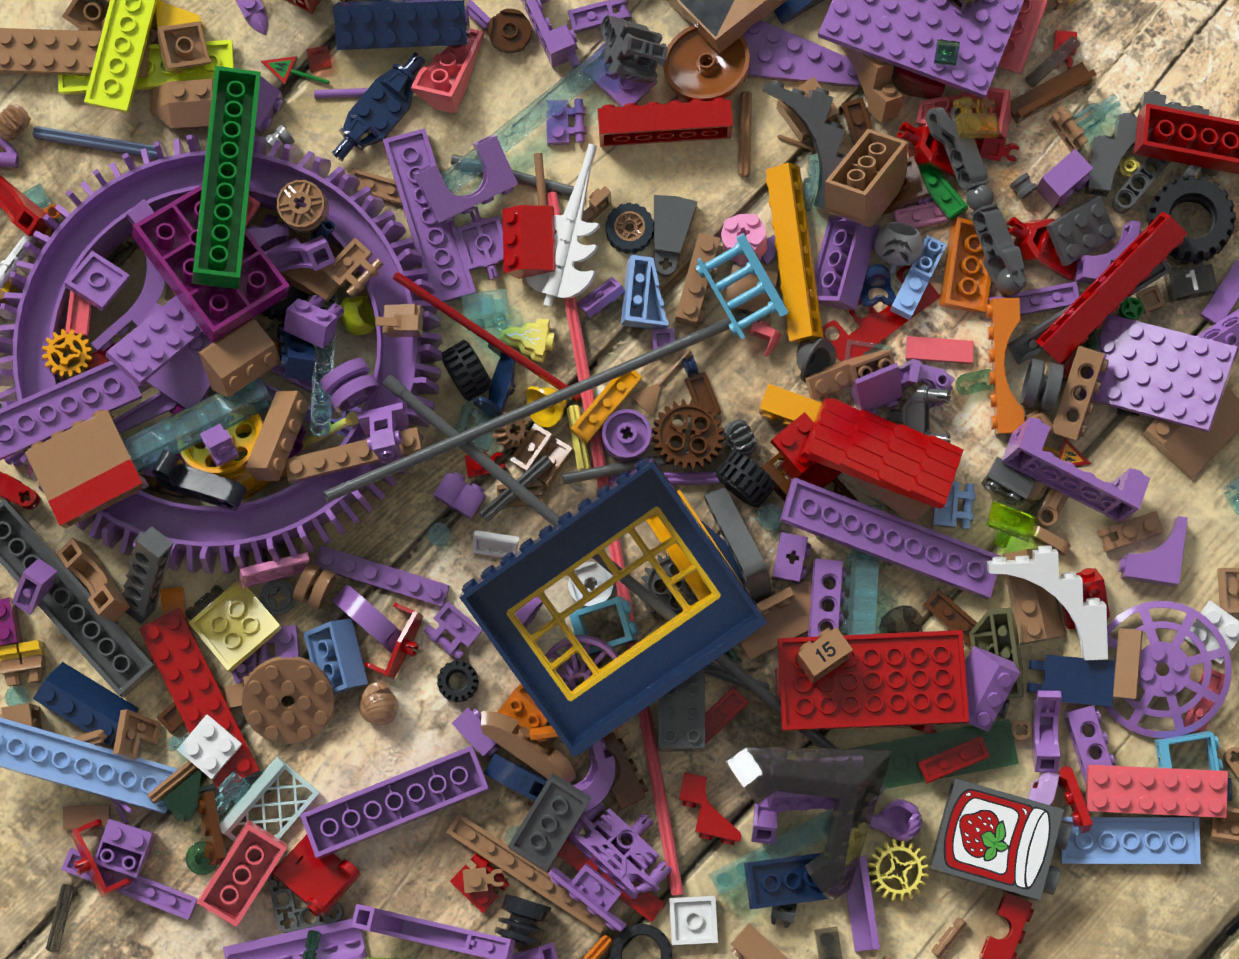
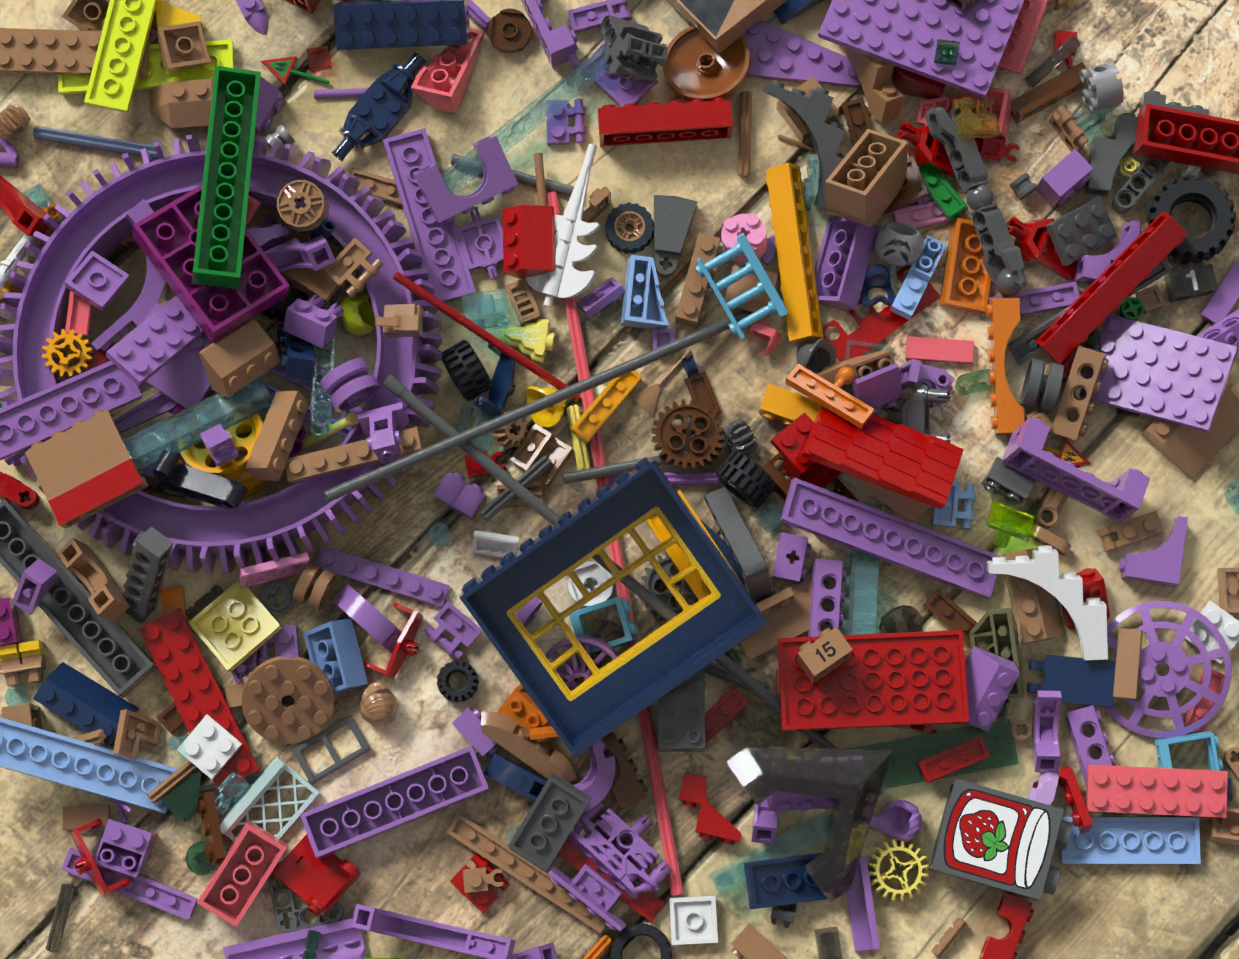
(338, 763): none -> dark grey window
(523, 920): black wheel -> none
(531, 317): none -> medium nougat slope
(631, 423): medium lavender wheel -> none
(831, 395): none -> orange plate
(1102, 87): none -> light grey brick

